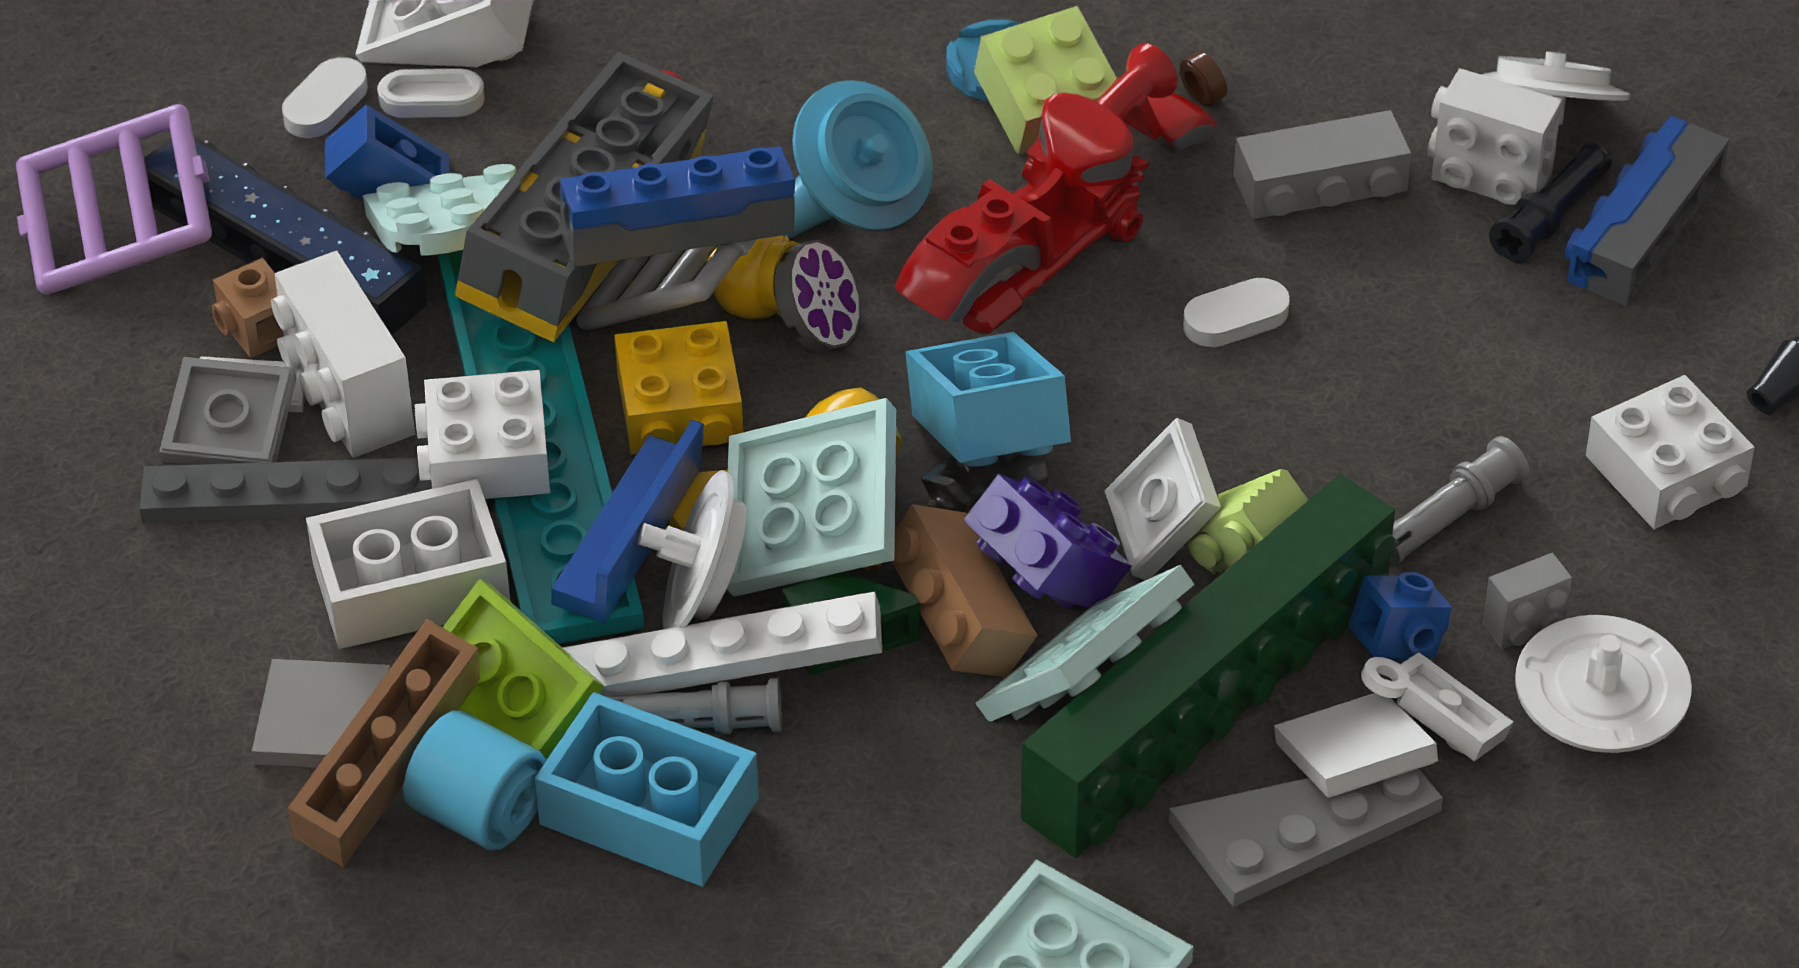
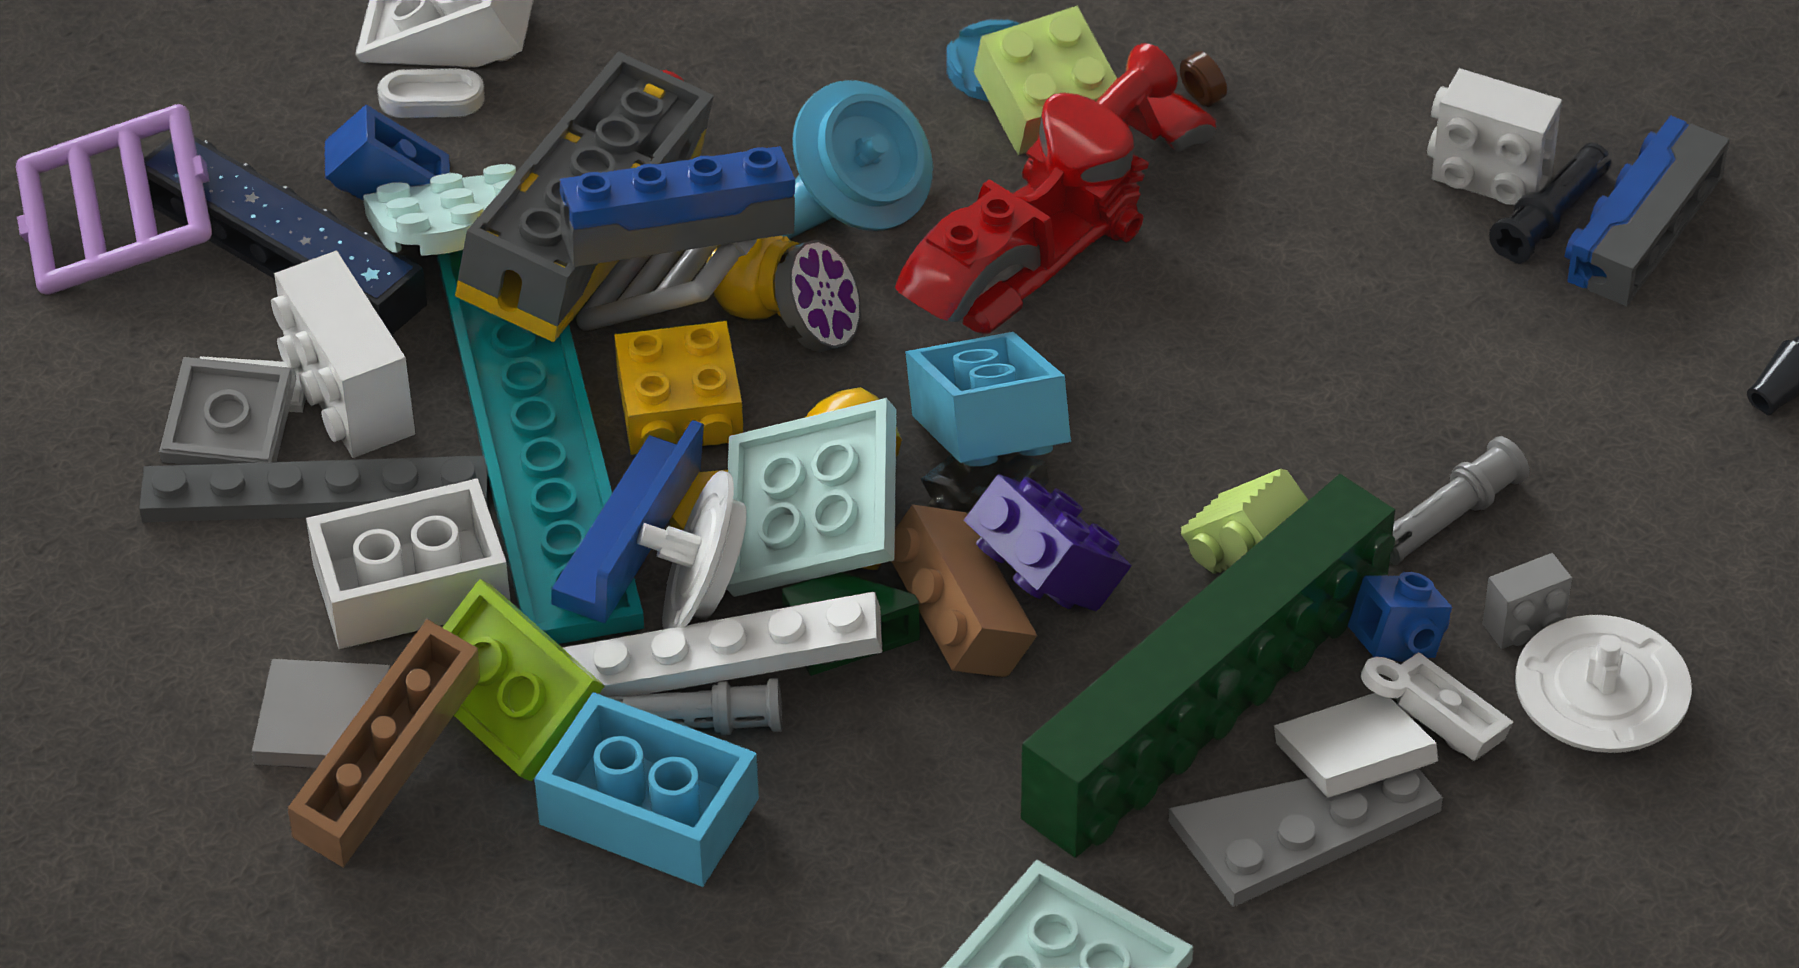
(245, 300): medium nougat brick -> none
(324, 97): white tile -> none
(474, 780): medium azure piece -> none
(484, 431): white brick -> none
(1073, 655): light aqua plate -> none
(1162, 499): white tile -> none
(1236, 312): white tile -> none
(1322, 164): light grey brick -> none
(1558, 78): white piece -> none
(1669, 452): white brick -> none

